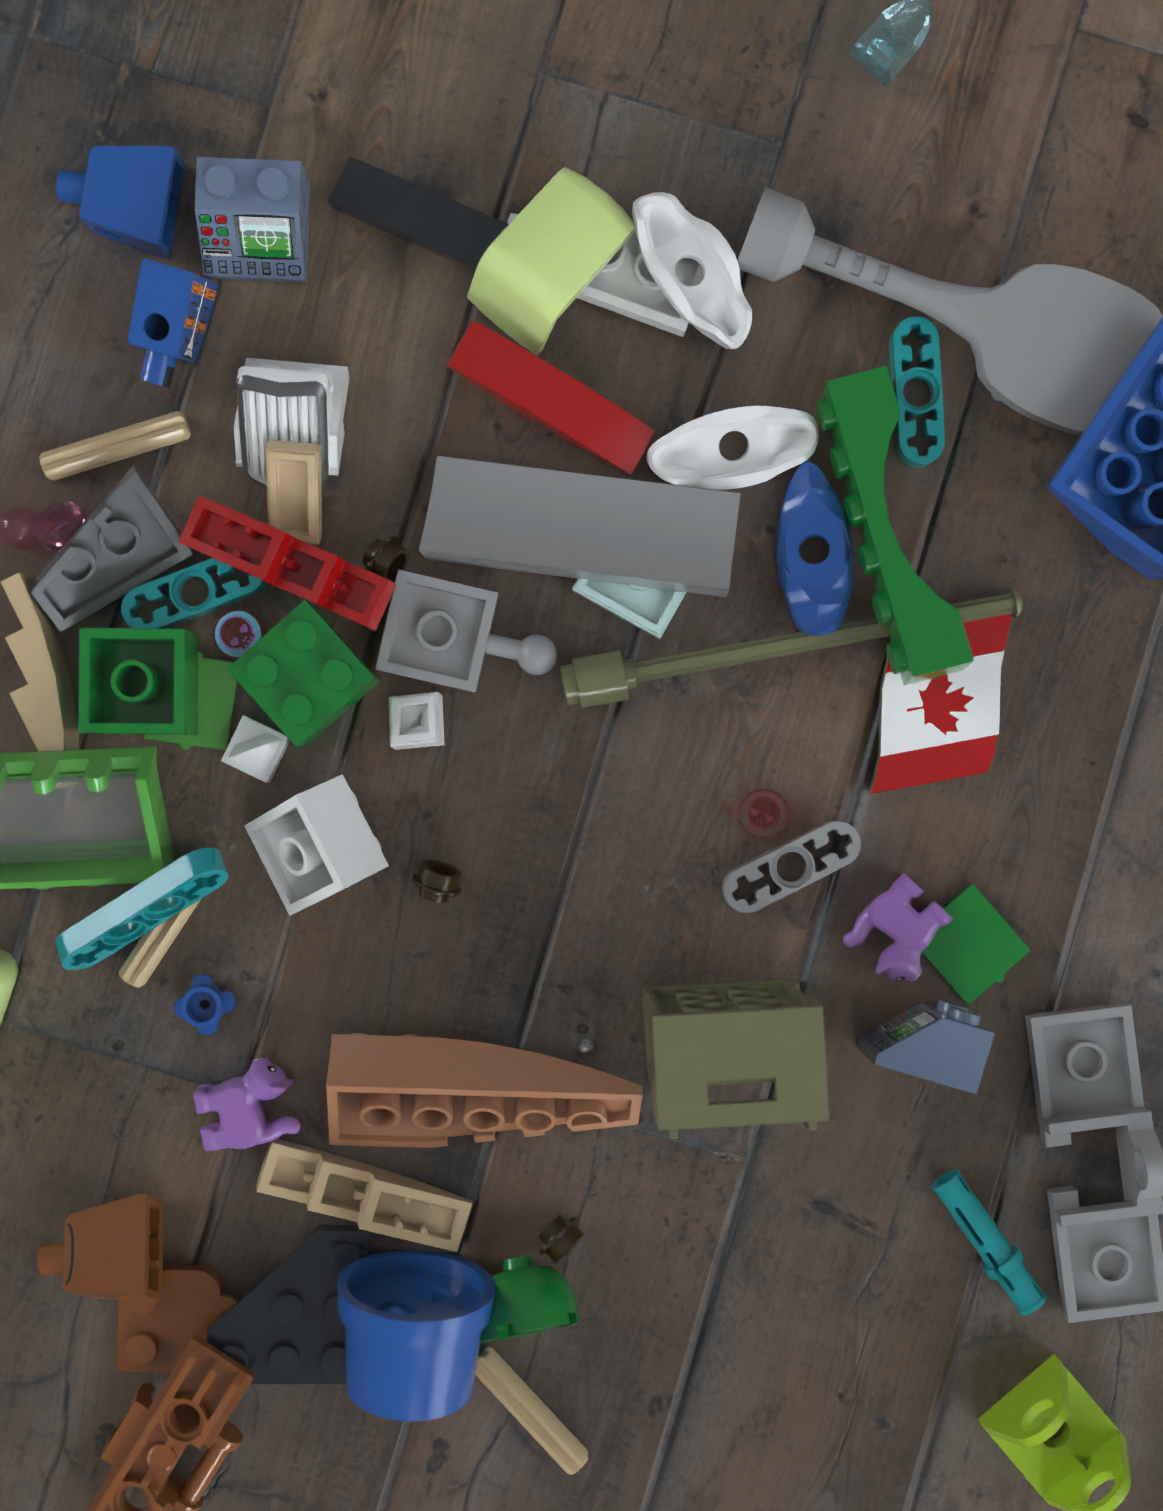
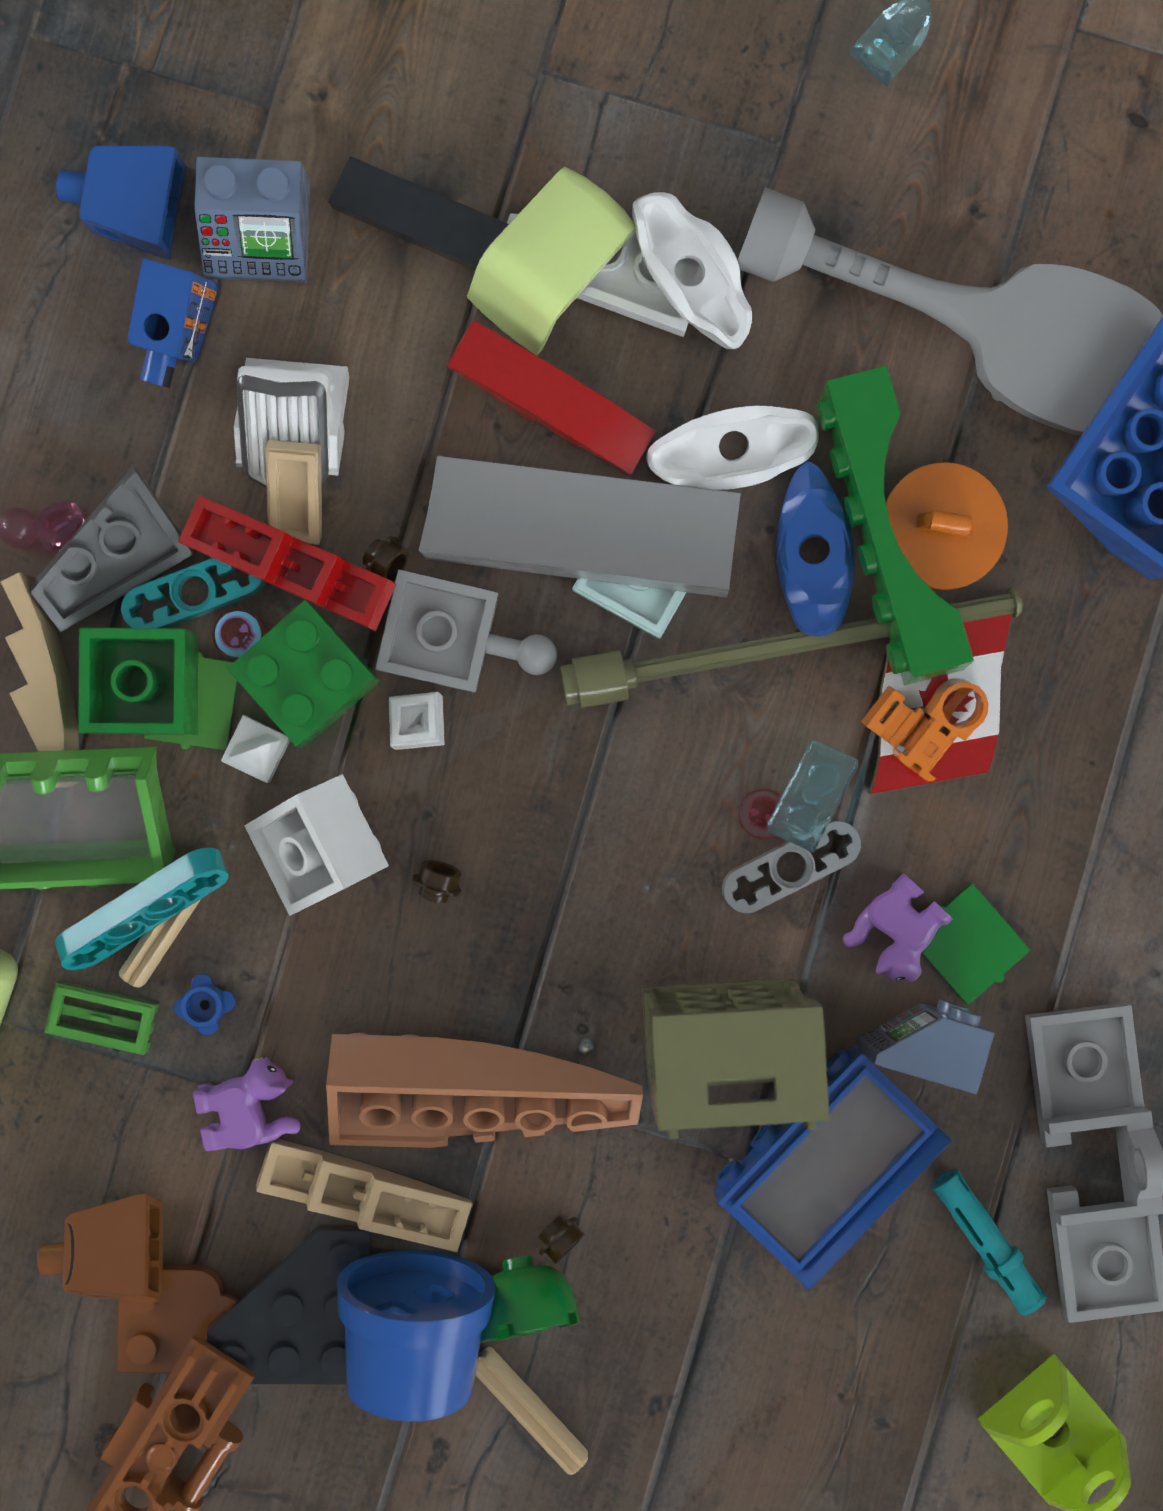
(115, 445): tan axle -> none
(144, 1025): none -> bright green tile
(812, 795): none -> clear light blue plate
(825, 1187): none -> window
(900, 356): teal beam -> none
(921, 737): none -> orange piece
(948, 524): none -> orange shield

